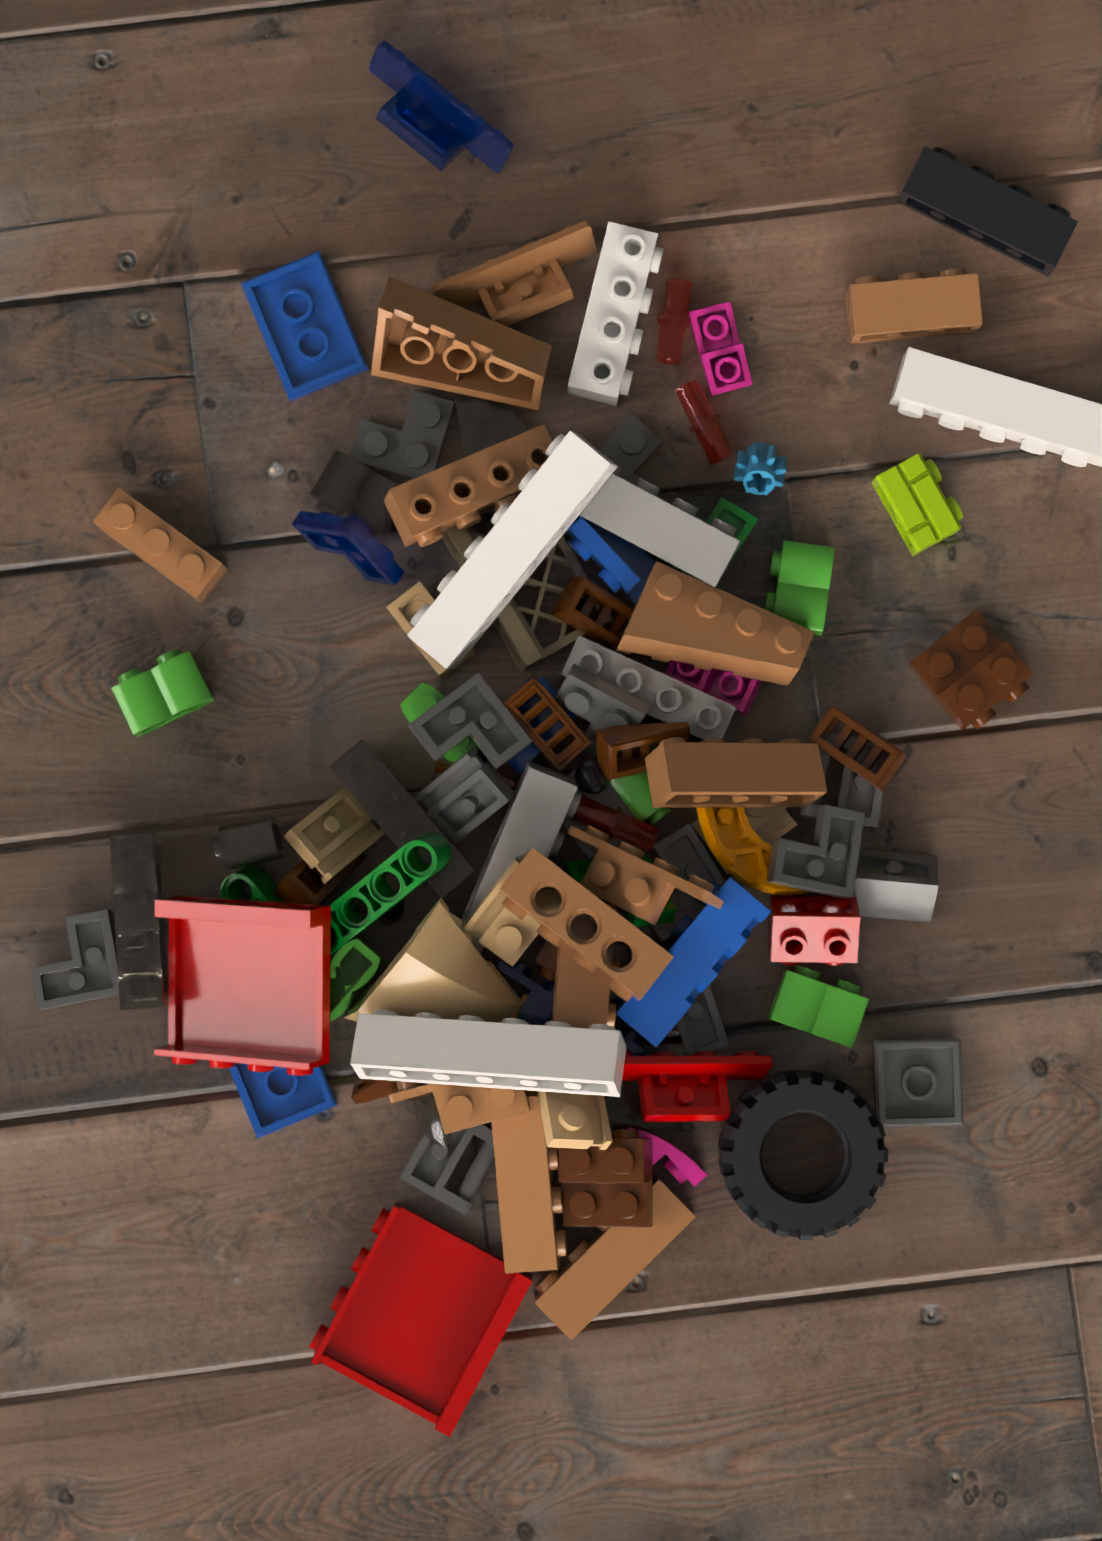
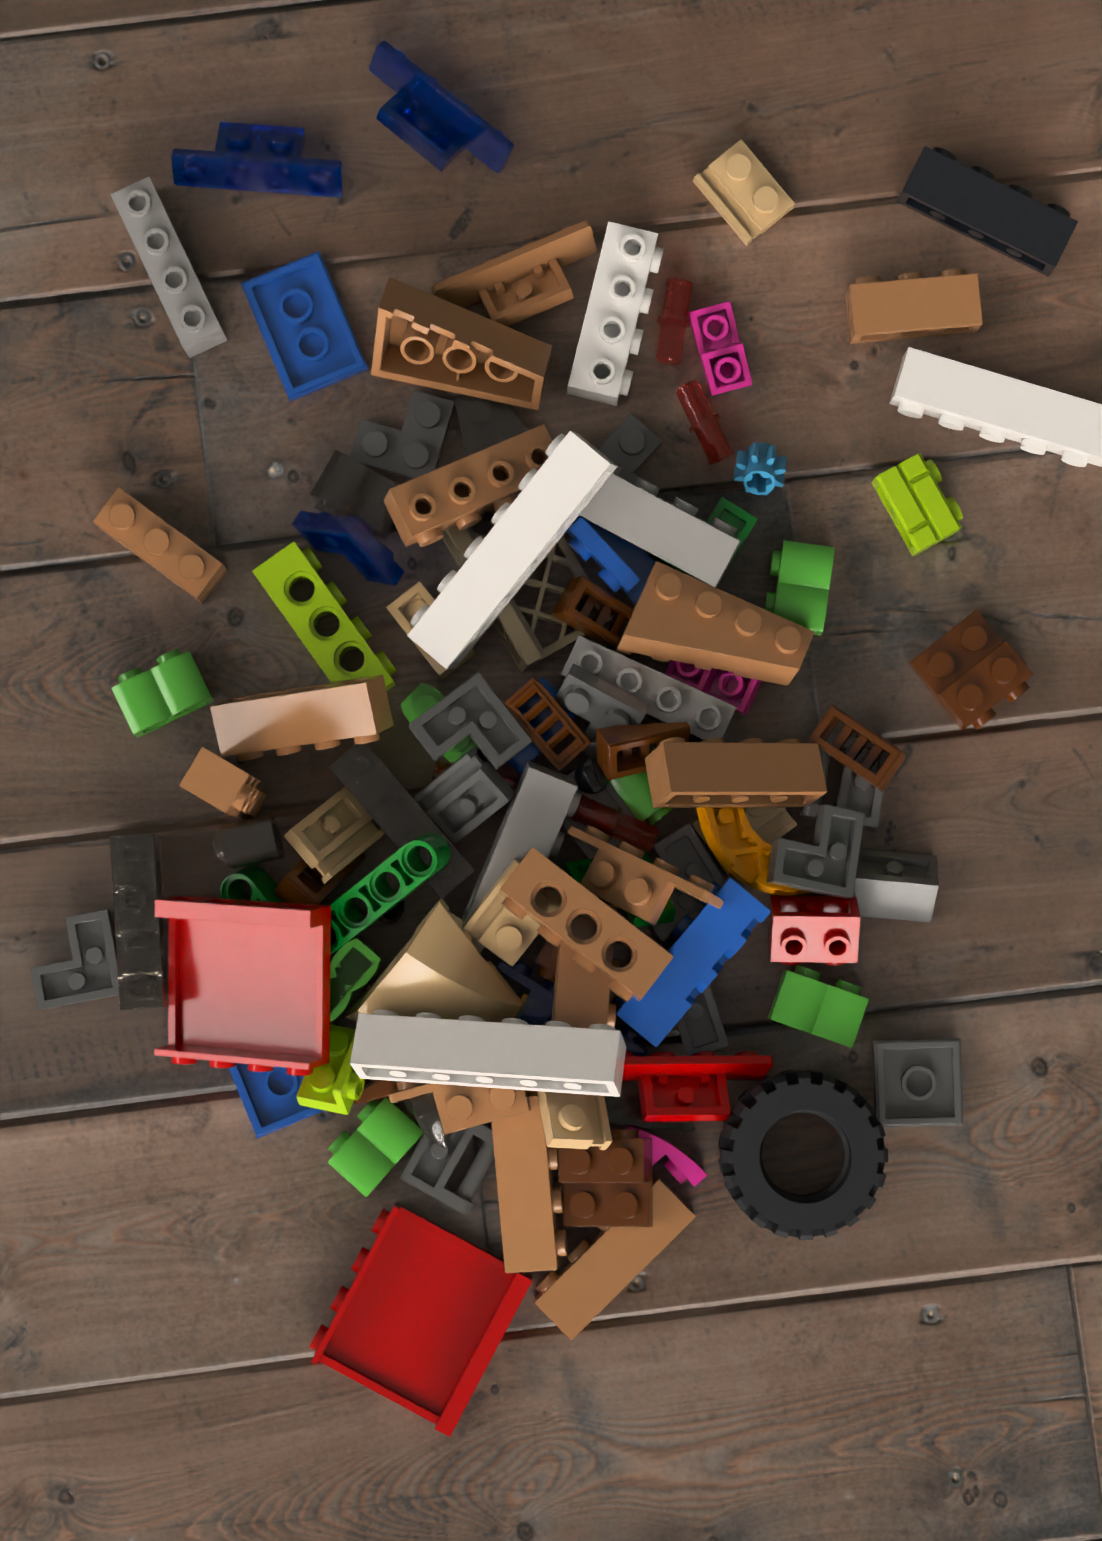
(169, 267): none -> light grey brick
(224, 785): none -> medium nougat brick
(259, 161): none -> clear blue bracket
(278, 578): none -> lime brick
(302, 717): none -> medium nougat brick
(336, 1083): none -> lime bracket
(375, 1145): none -> bright green brick
(743, 192): none -> tan plate

